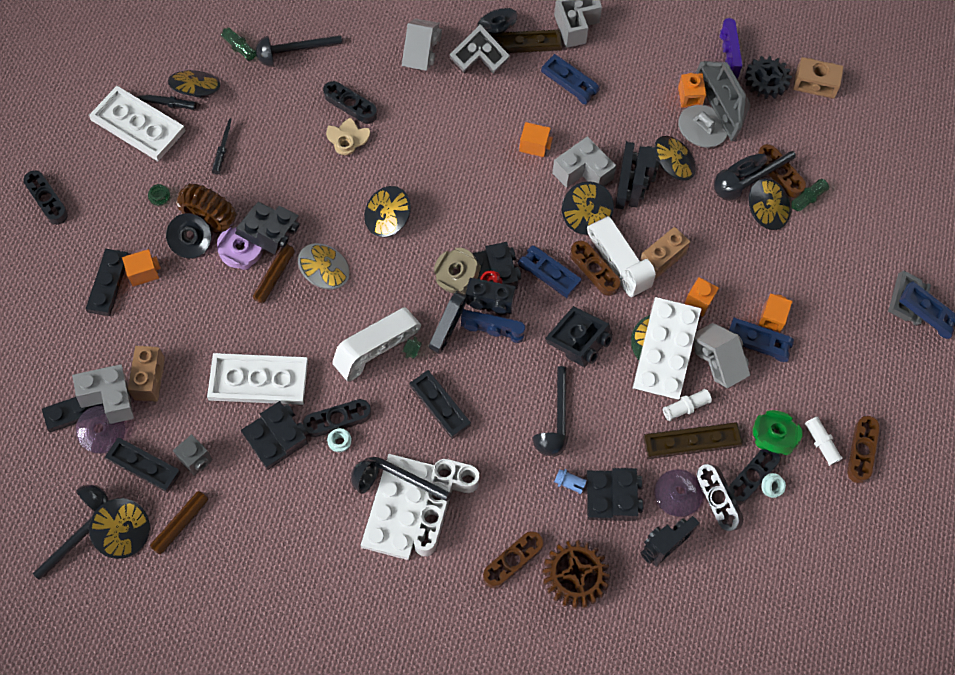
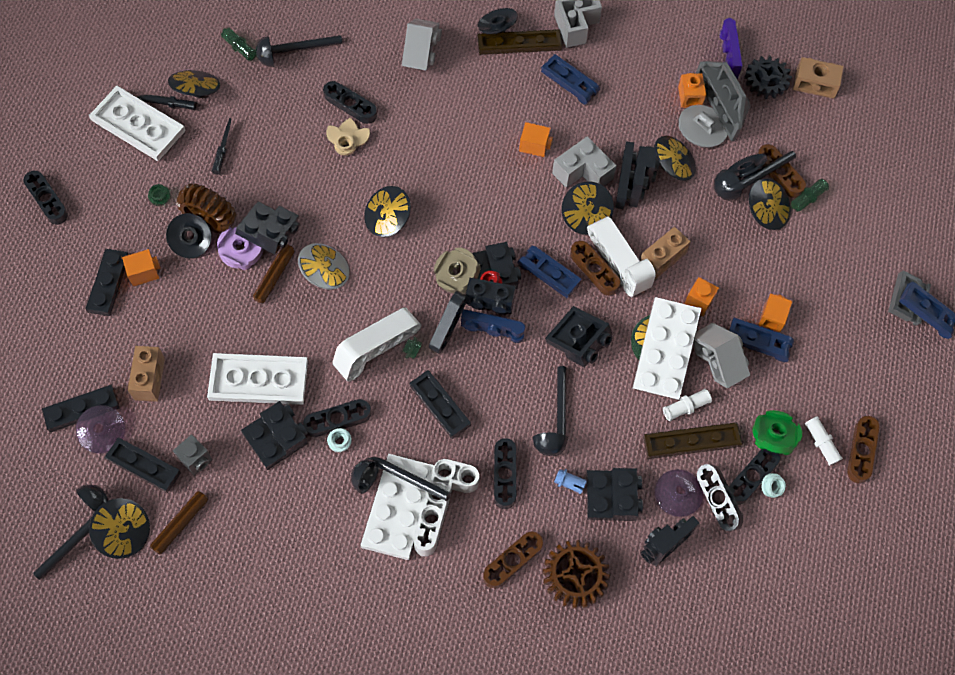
(105, 387): light grey brick -> none
(479, 46): light grey brick -> none
(498, 456): none -> black beam

